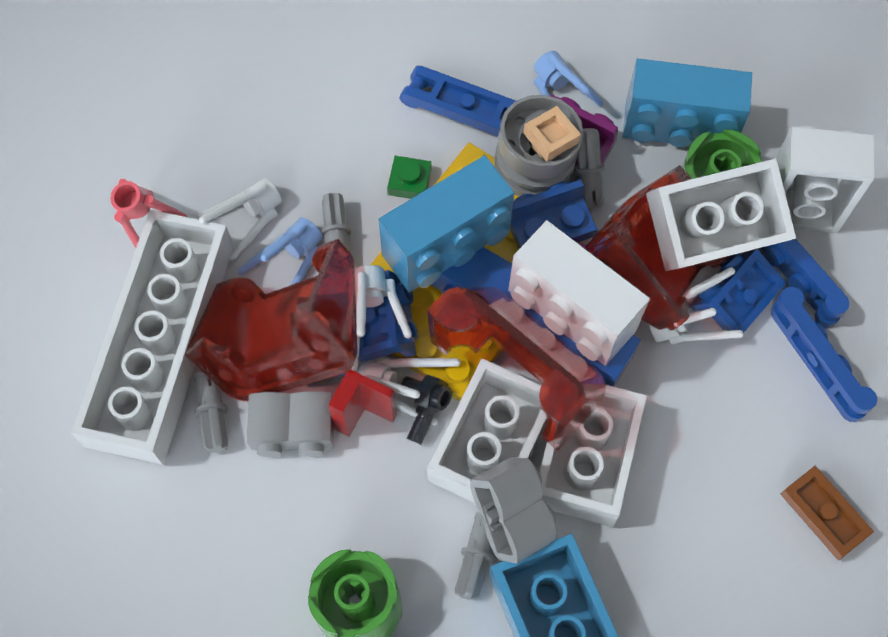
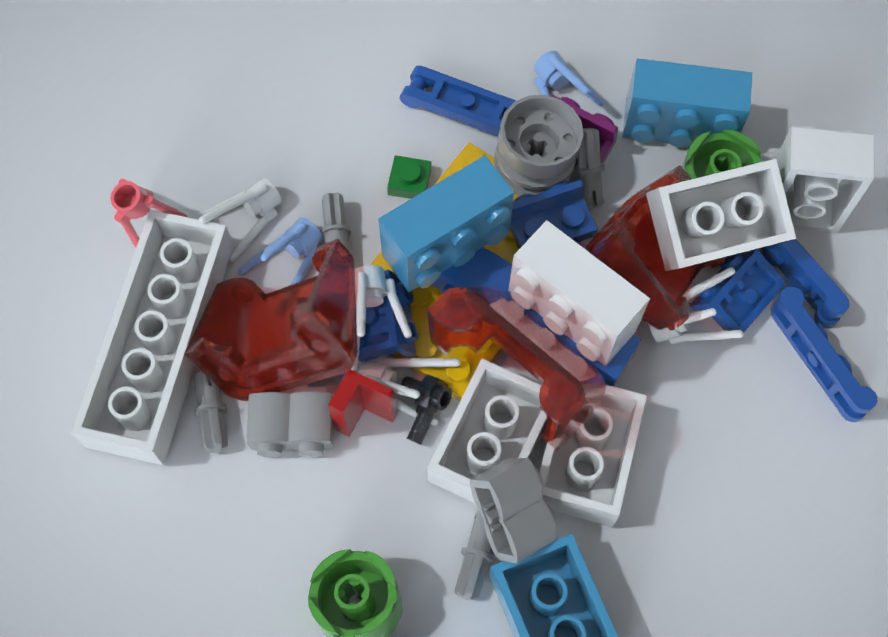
(551, 134): light nougat tile -> none
(827, 513): dark orange plate -> none

